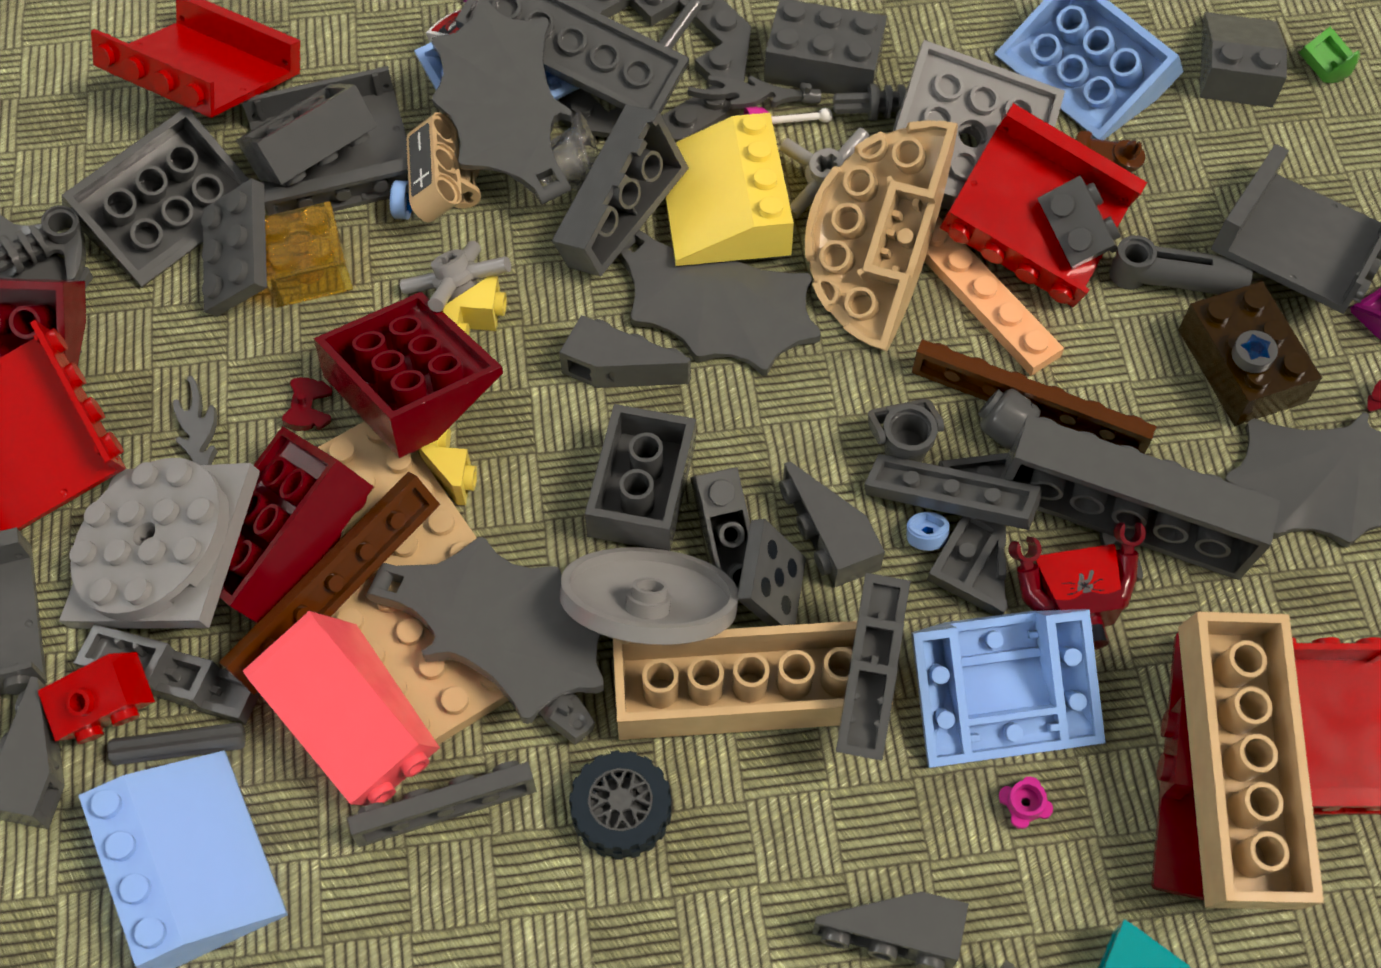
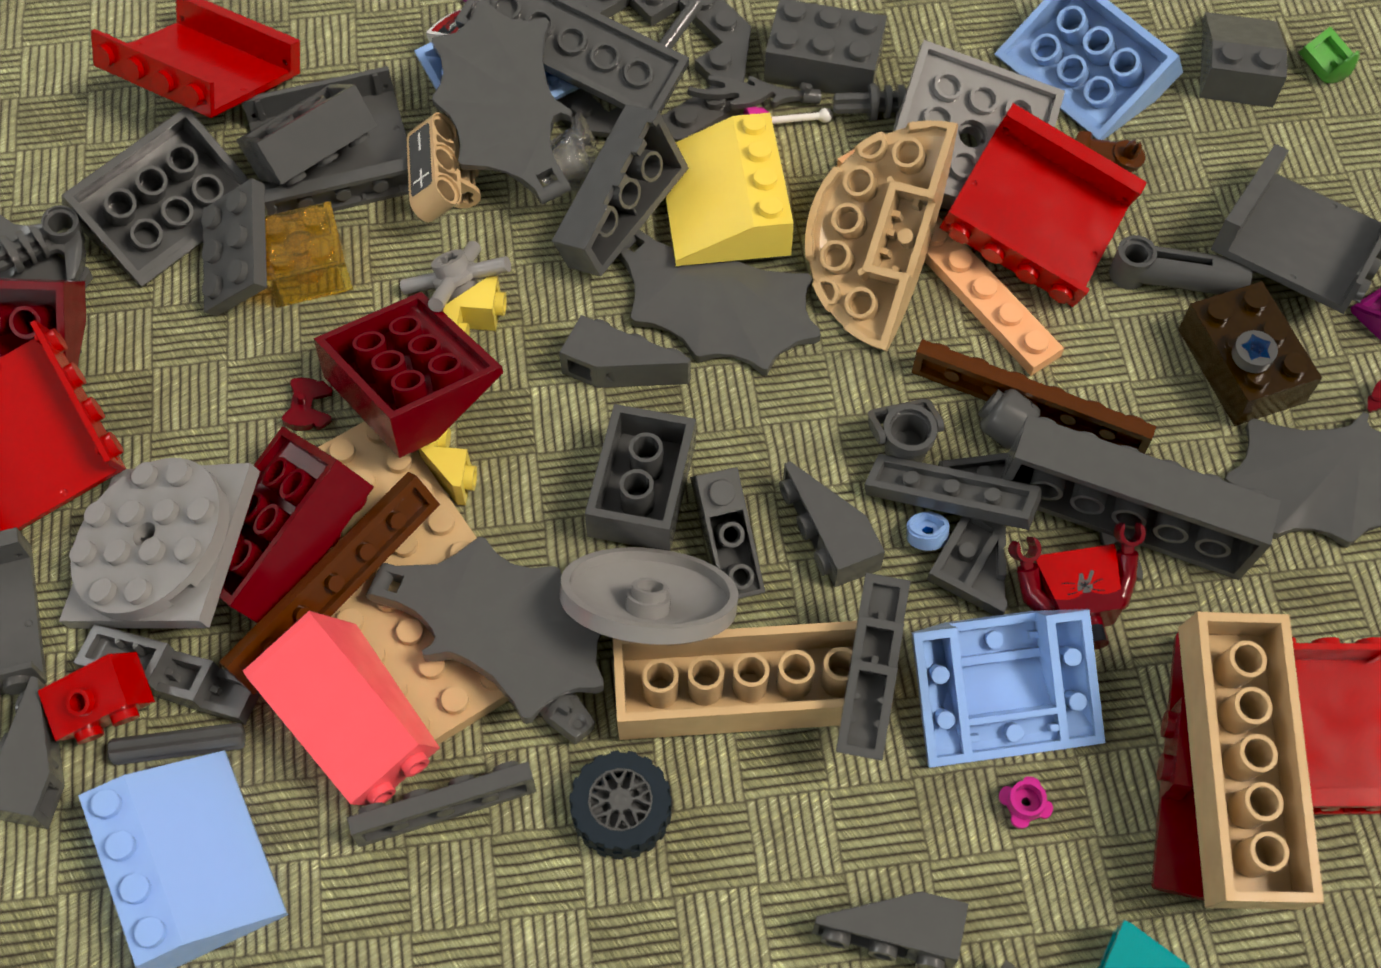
(198, 429): dark grey piece -> none
(399, 200): light blue tile -> none
(771, 575): dark grey tile -> none
(818, 166): light grey bar -> none
(1078, 221): dark grey bracket -> none

